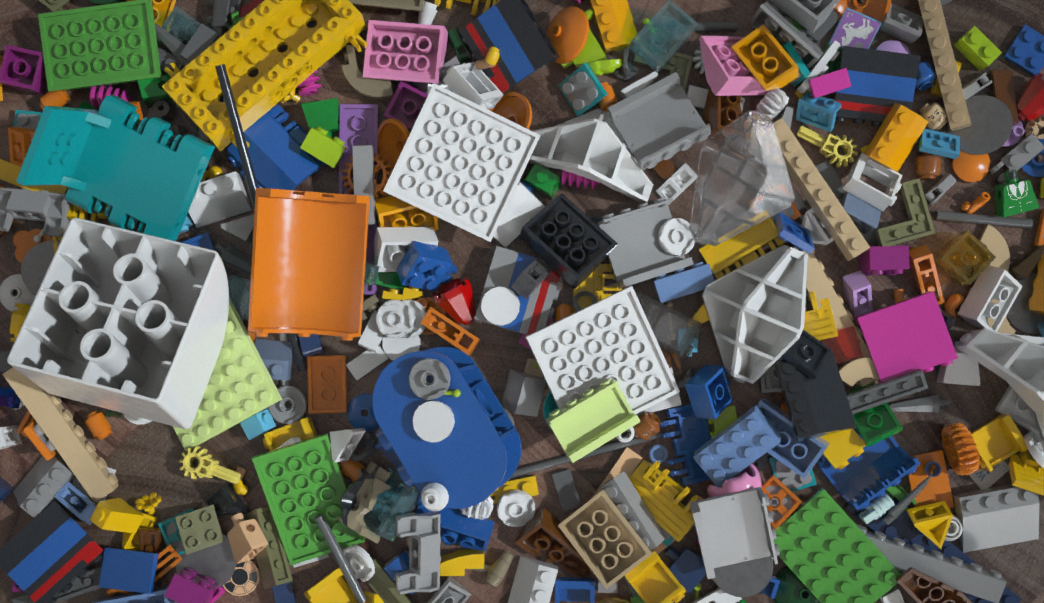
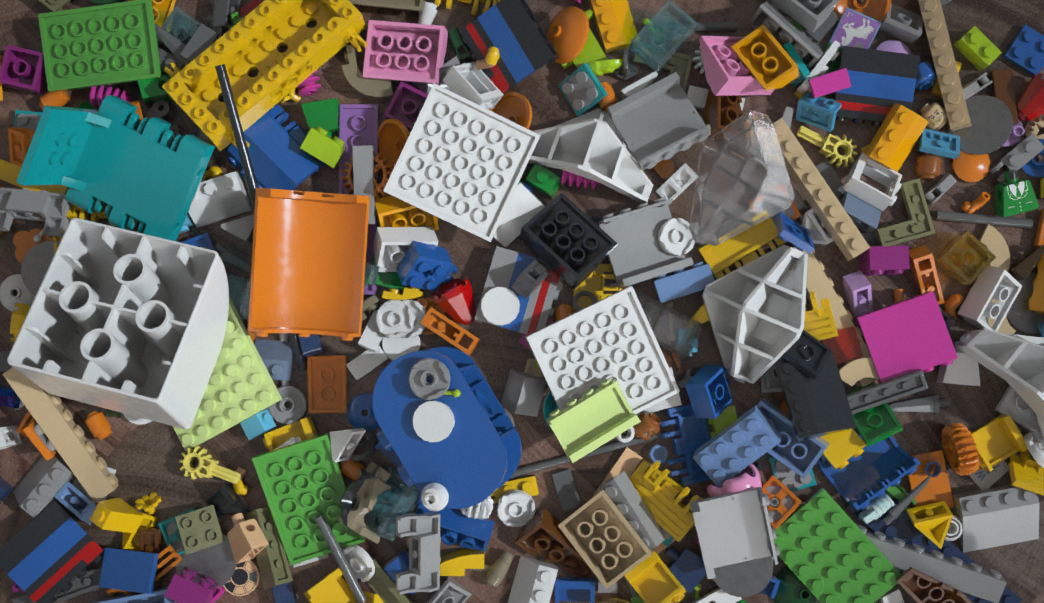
(773, 103): white gear -> none

